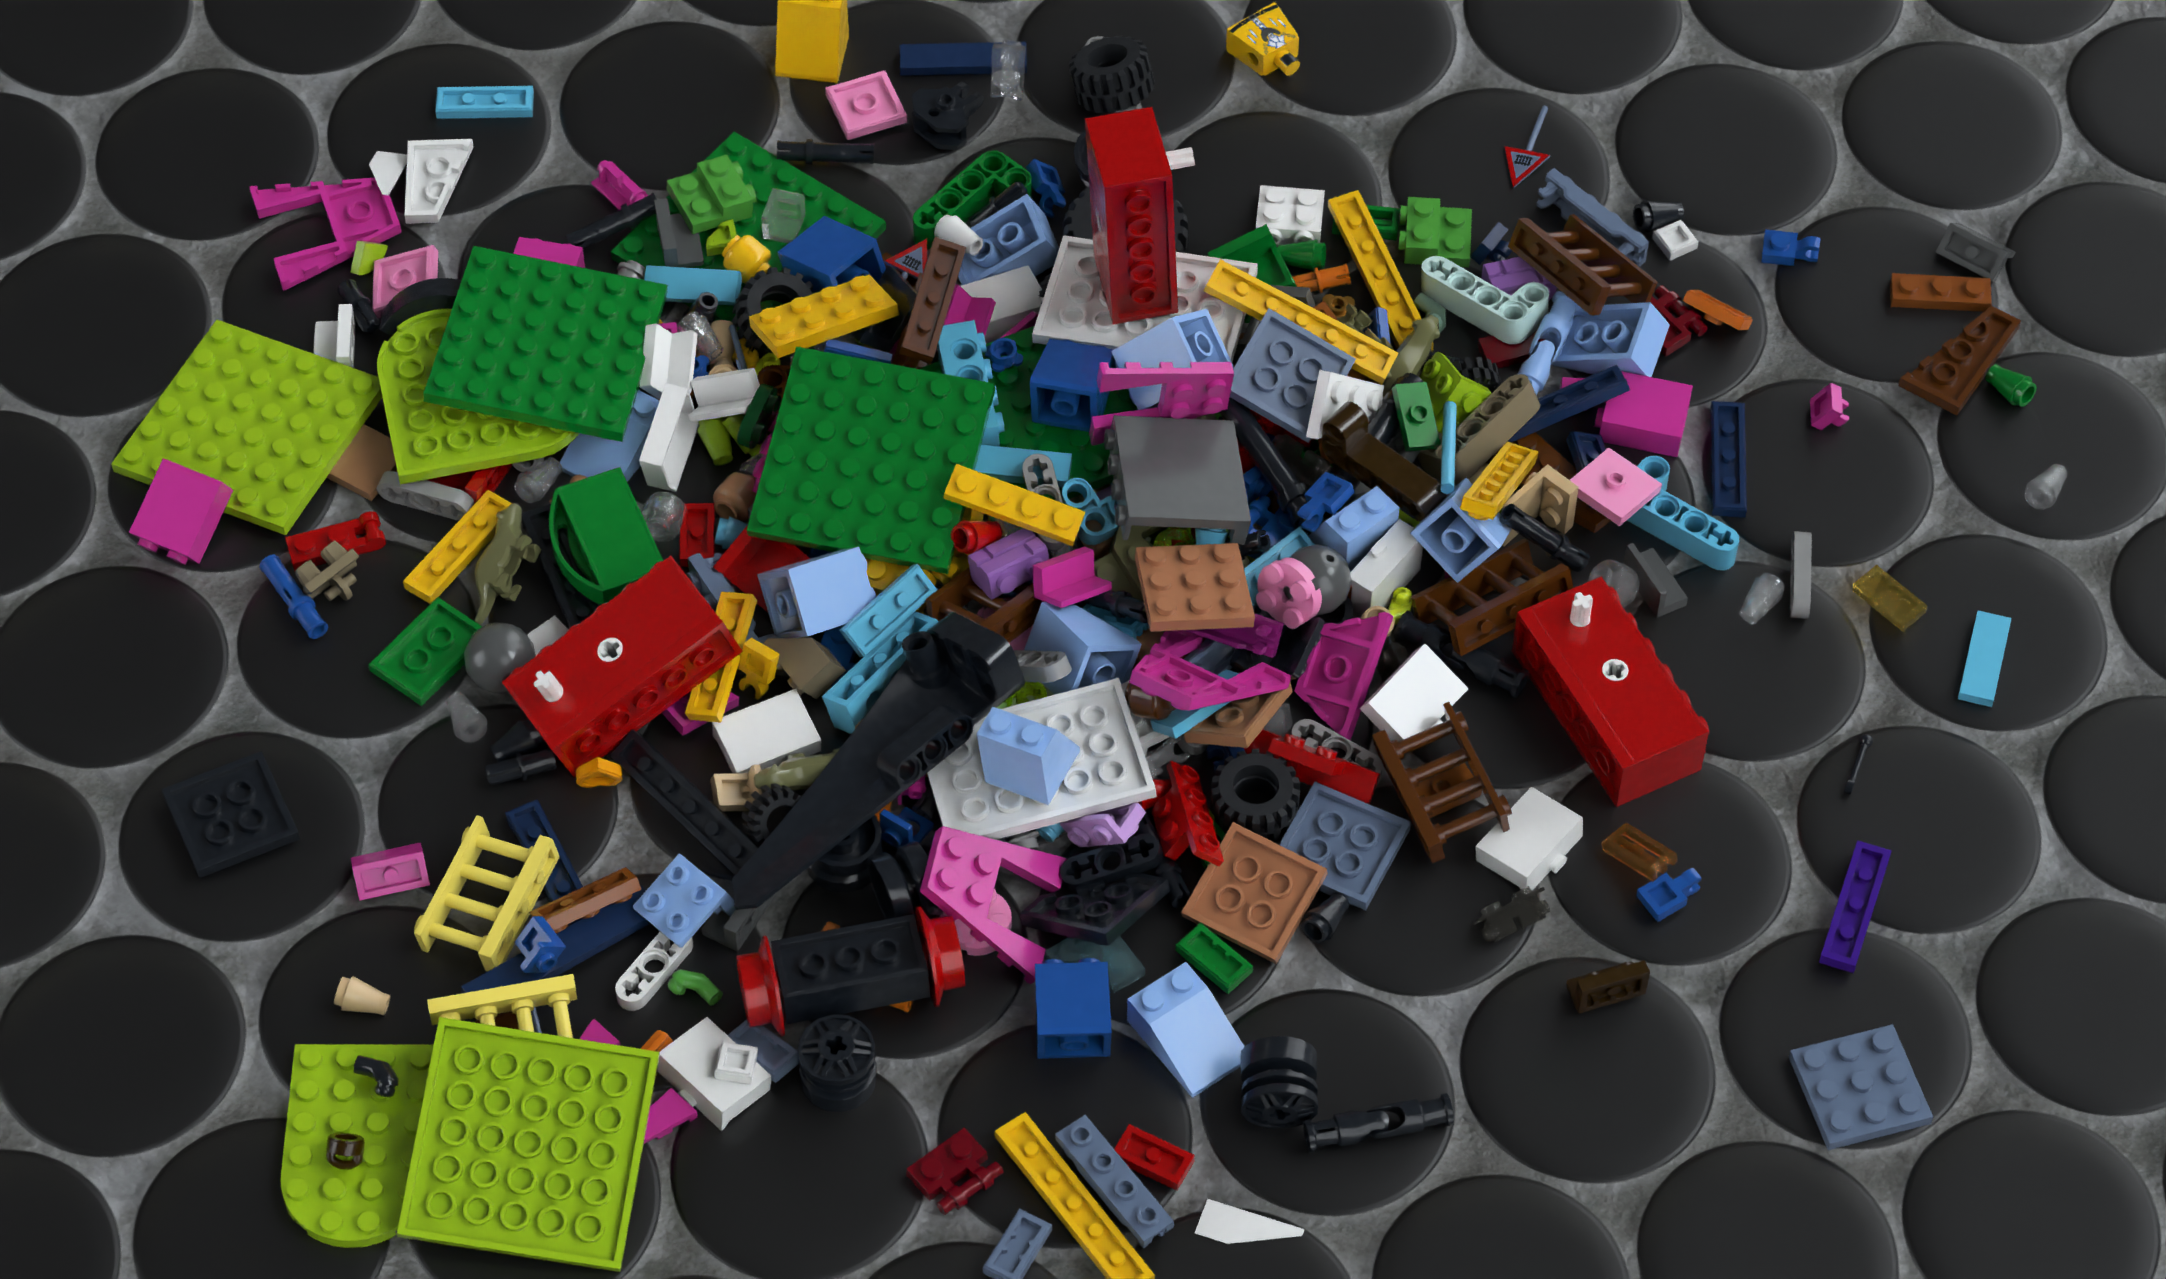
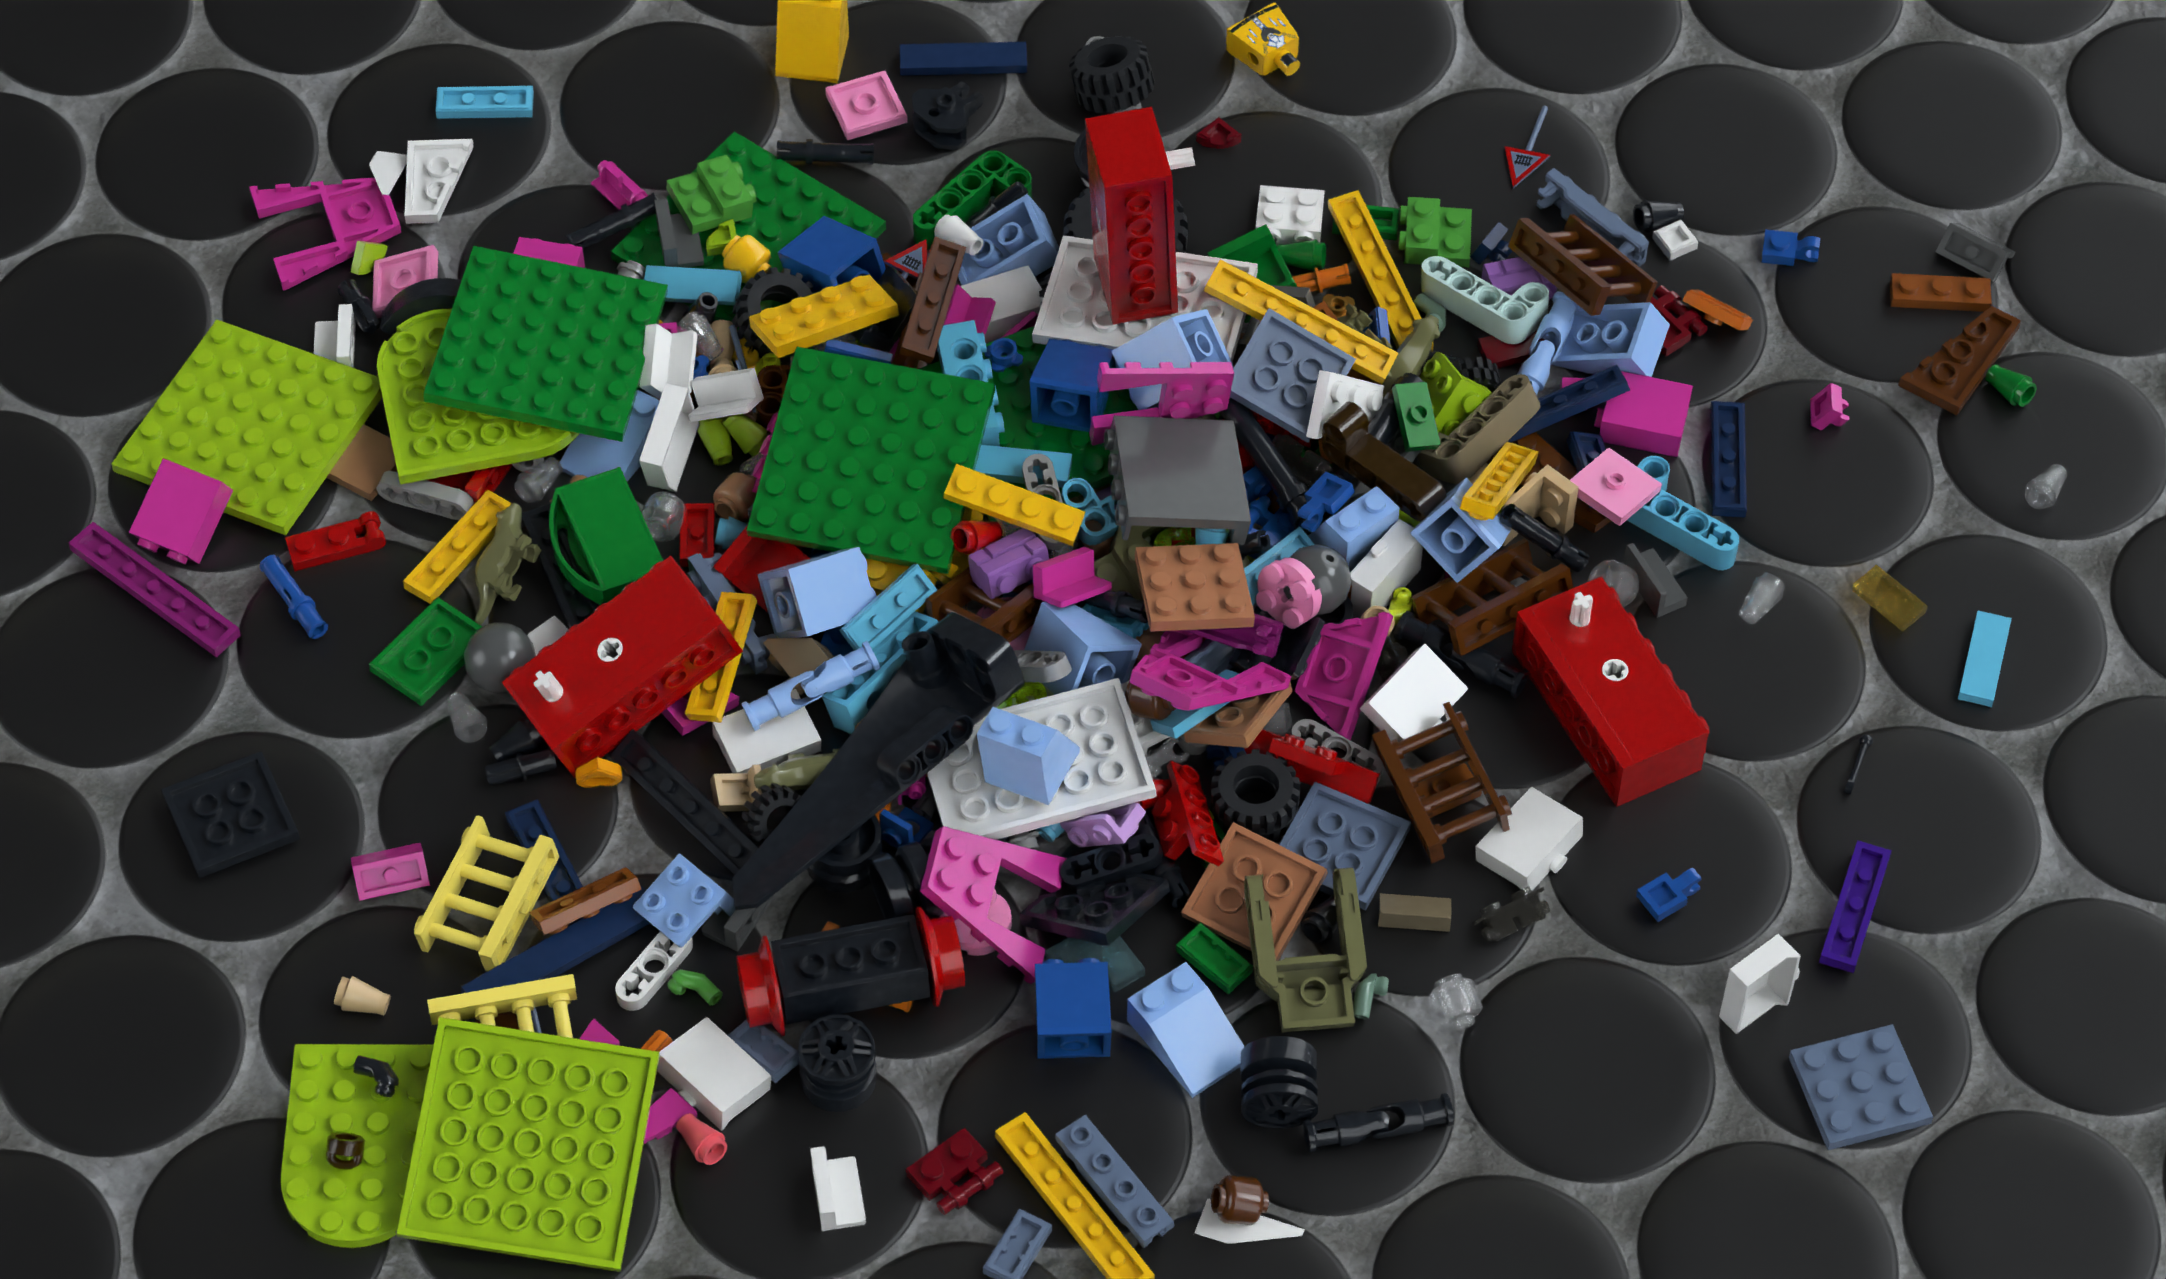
(154, 589): none -> magenta plate
(339, 563): dark tan hips -> none
(539, 946): blue bracket -> none
(703, 1141): none -> coral cone
(736, 1062): white tile -> none
(760, 666): yellow plate -> none
(763, 405): dark green plate -> none
(783, 215): clear panel -> none
(826, 678): none -> light blue piece
(837, 1191): none -> white panel
(1008, 70): clear hips -> none
(1048, 184): blue plate -> none
(1154, 1157): red plate -> none
(1218, 135): none -> dark red tile
(1239, 1200): none -> reddish brown head
(1315, 988): none -> olive plate
(1365, 992): none -> sand green arm
(1414, 912): none -> dark tan slope
(1448, 447): medium azure bar -> none
(1456, 1001): none -> clear head
(1609, 985): dark brown bracket -> none
(1633, 853): clear orange tile -> none
(1759, 983): none -> white container
(1800, 575): light grey beam -> none

